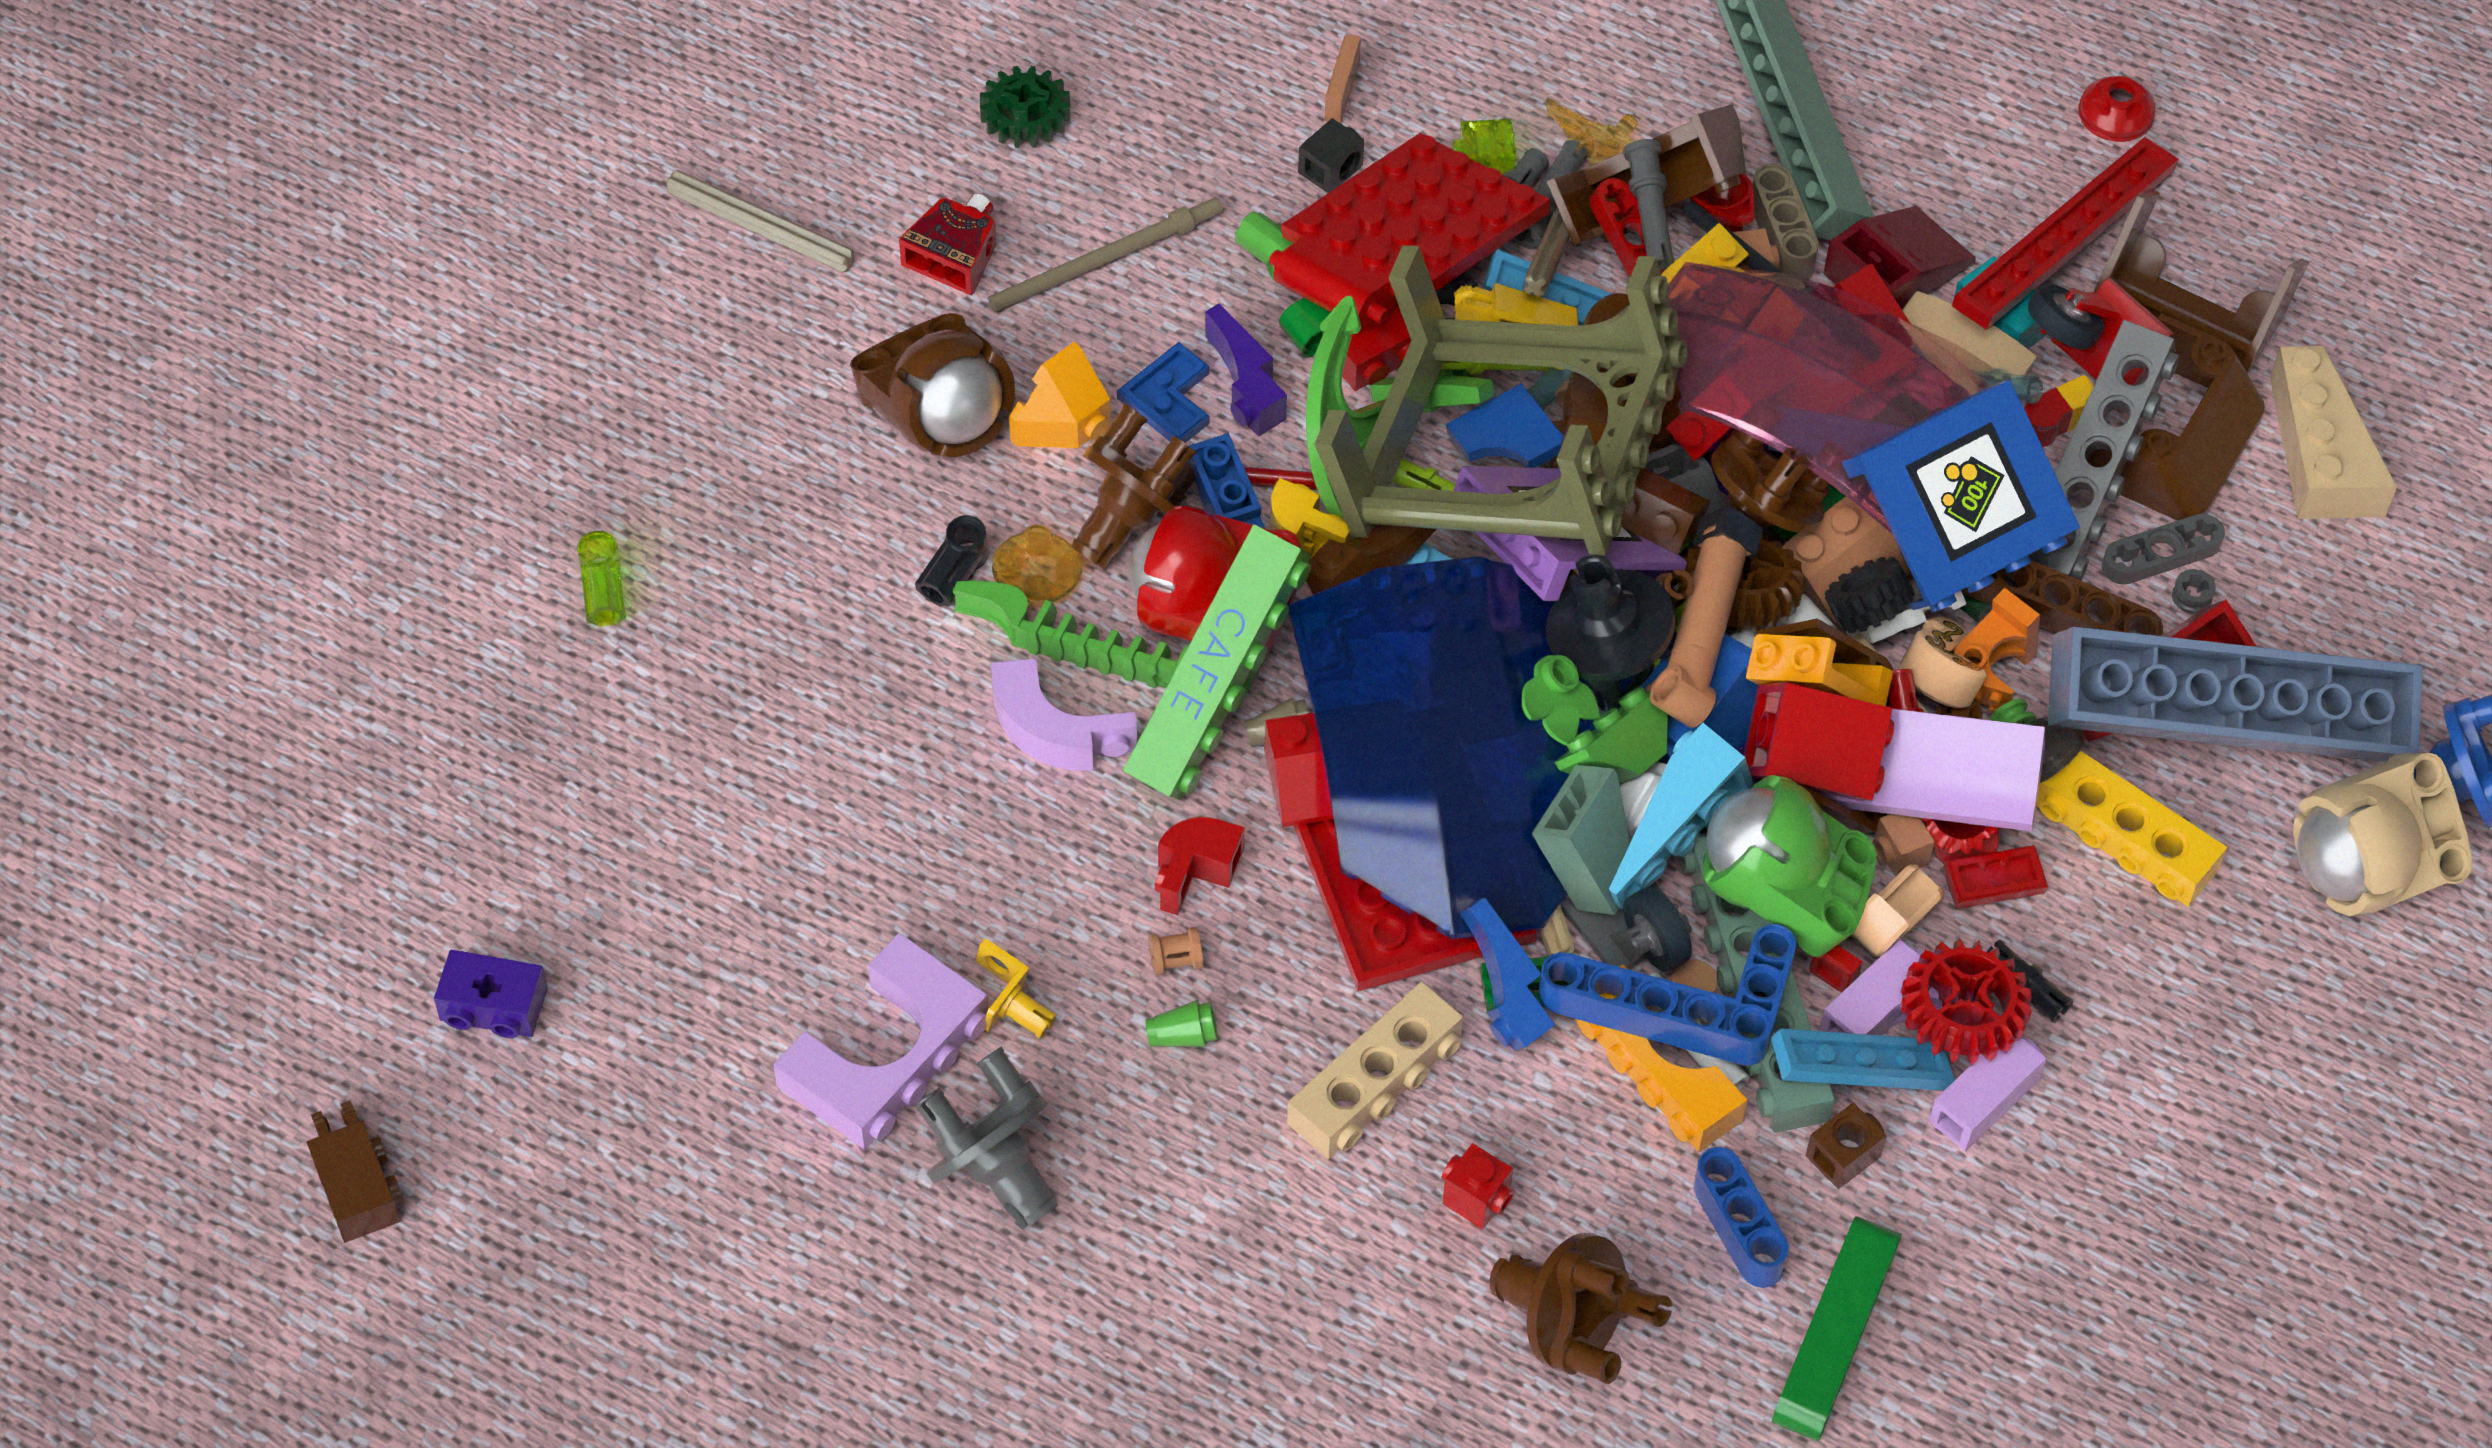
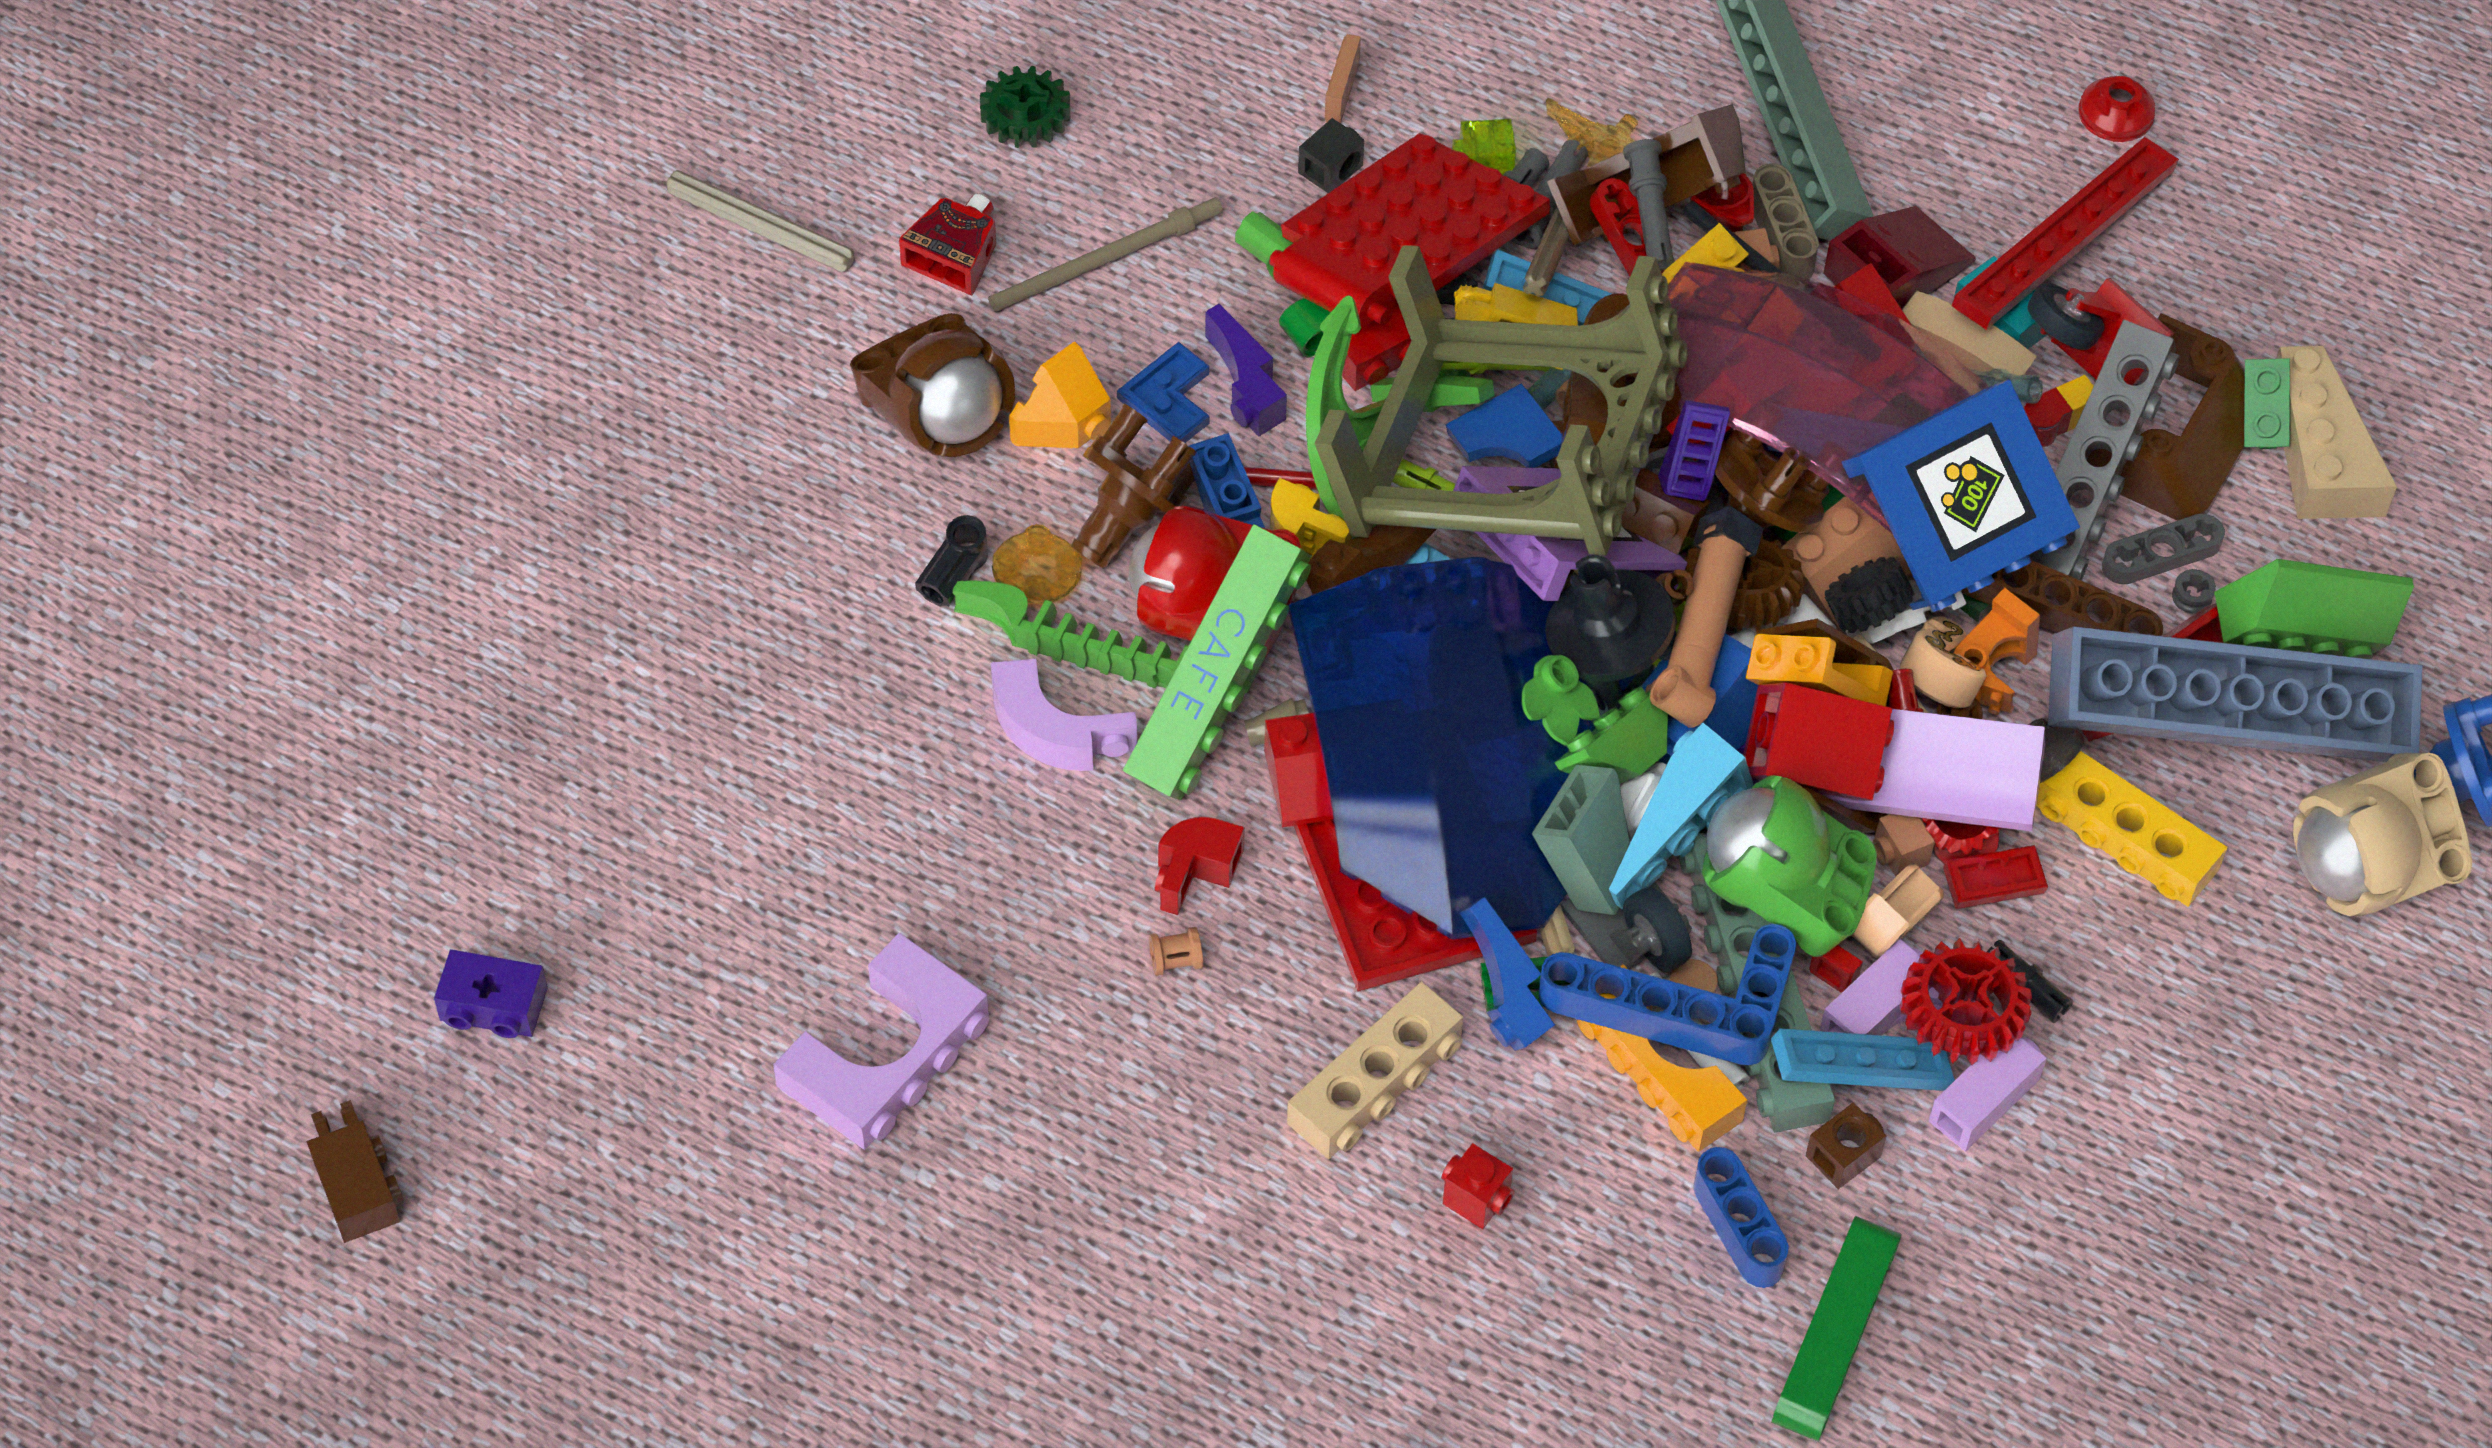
(601, 579): clear neon green piece -> none
(994, 1146): dark grey piece -> none
(1012, 1000): yellow bracket -> none
(1184, 1026): bright green cone -> none
(1576, 1303): reddish brown piece -> none
(1691, 478): none -> dark purple slope
(2014, 712): bright green bush -> none
(2136, 268): reddish brown windscreen -> none
(2267, 403): none -> hinge
(2313, 609): none -> bright green slope

